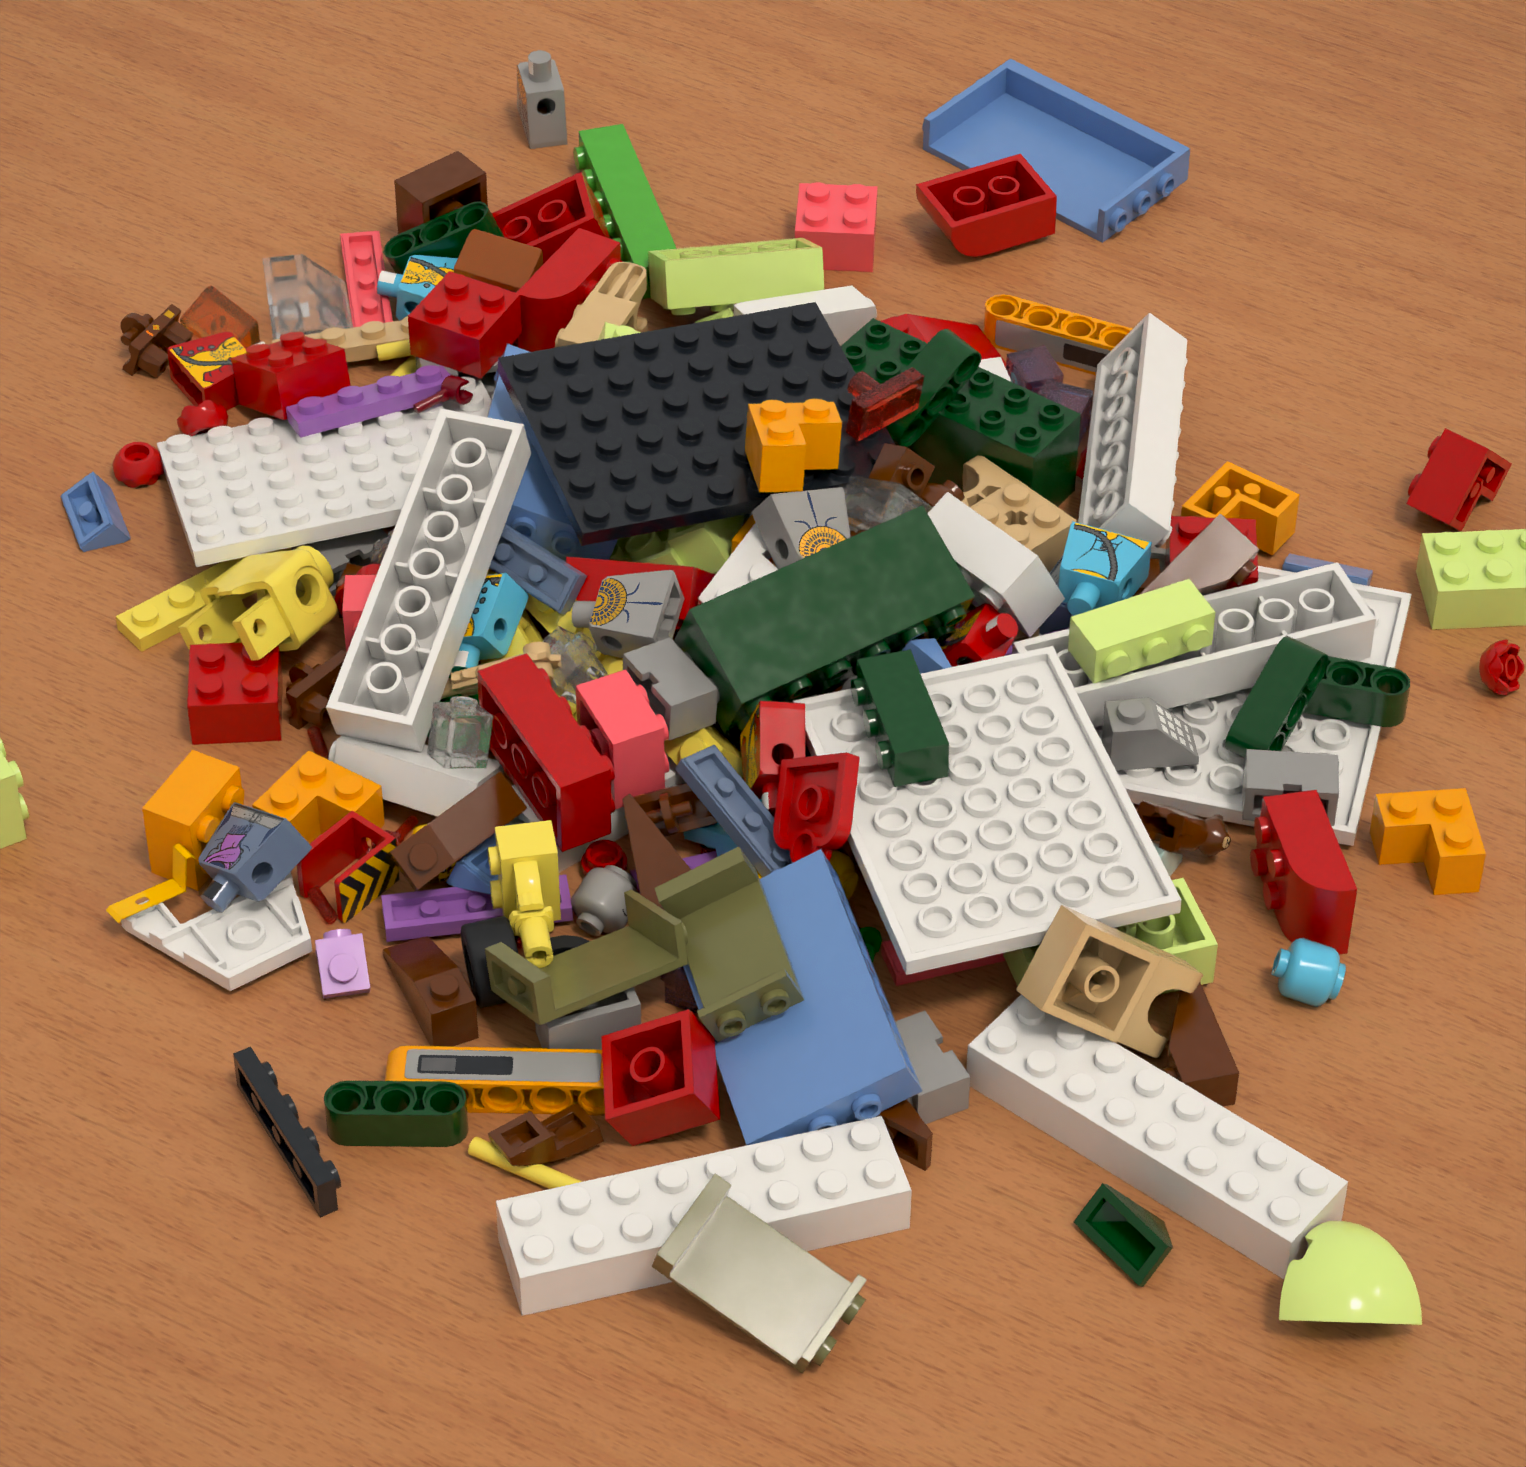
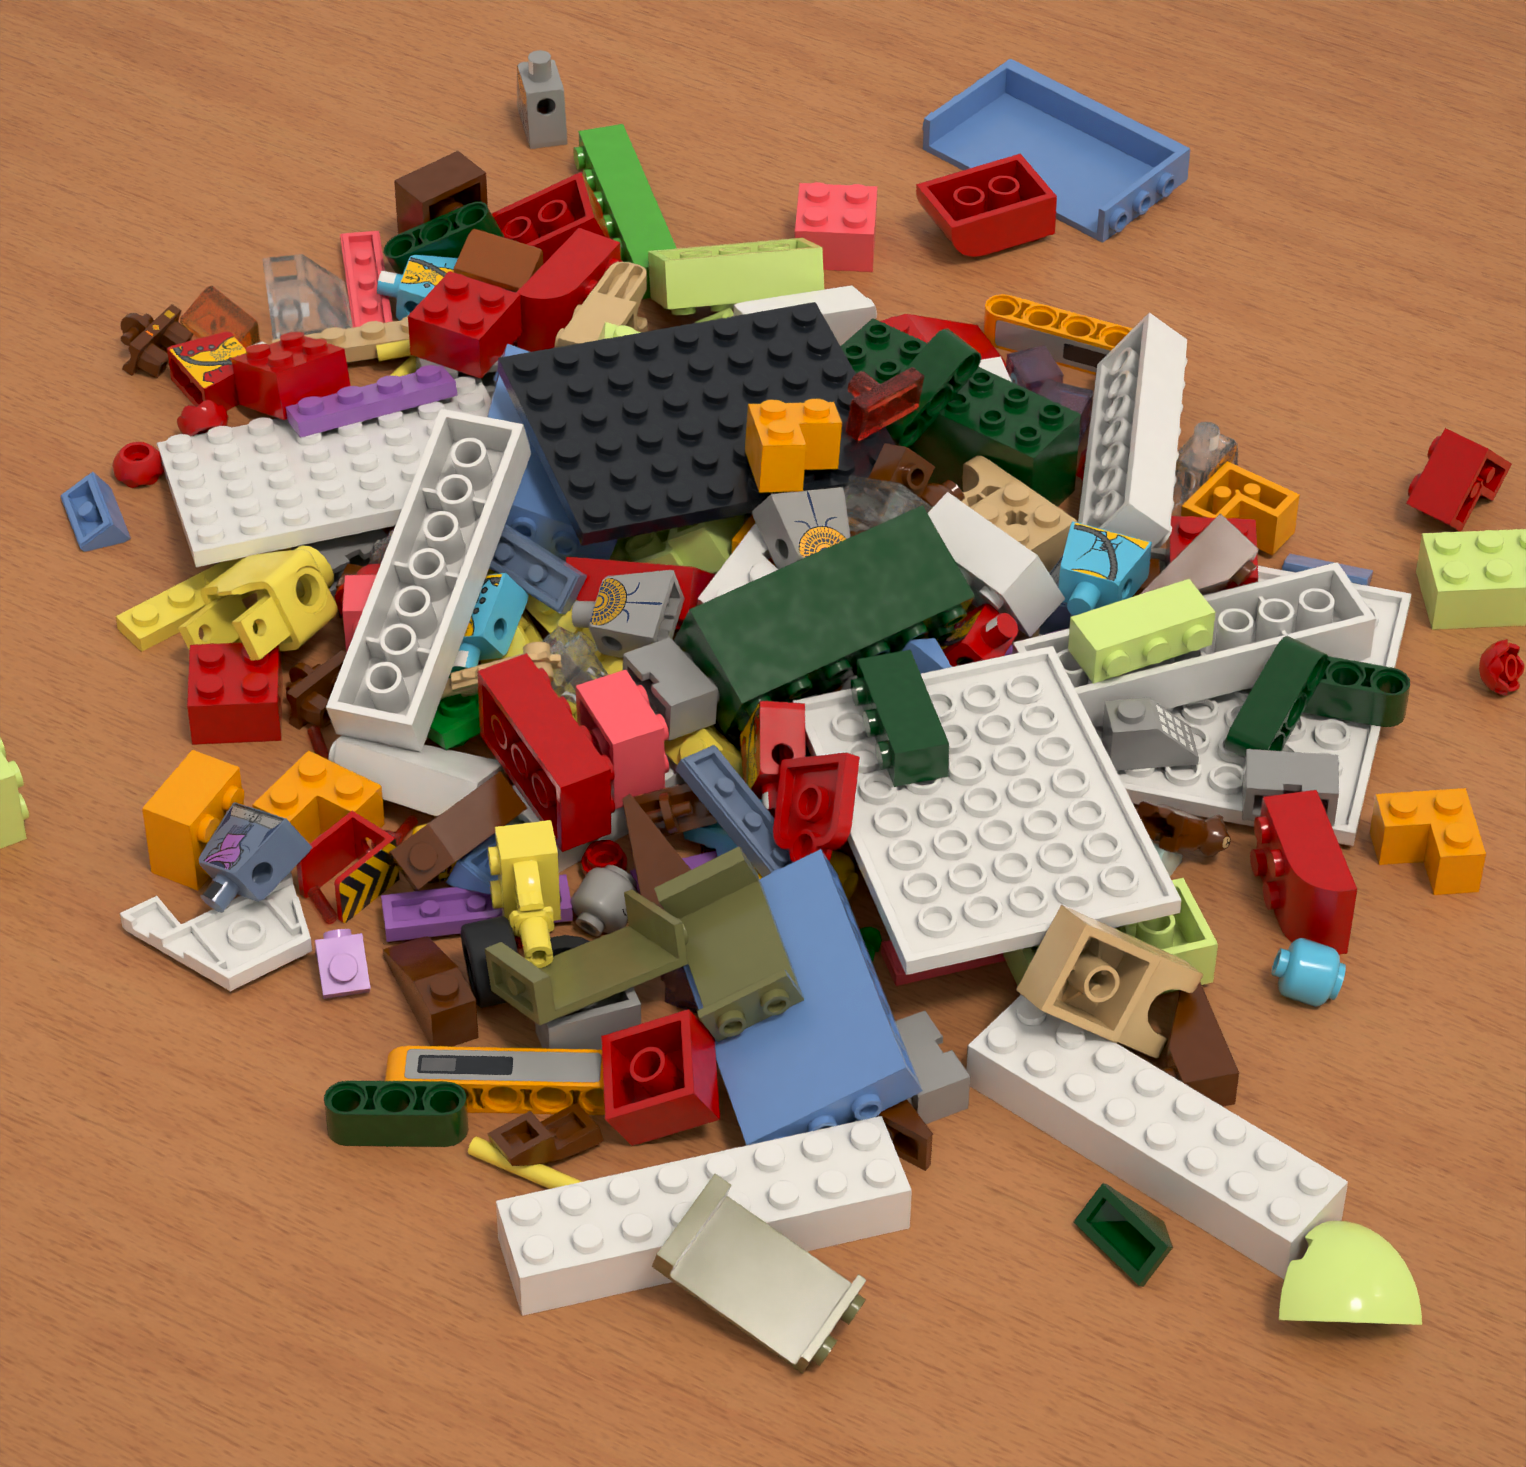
(158, 893): yellow piece -> none
(280, 1120): black plate -> none
(449, 391): dark red hand -> none
(460, 734): clear brick -> none
(1199, 460): none -> clear torso

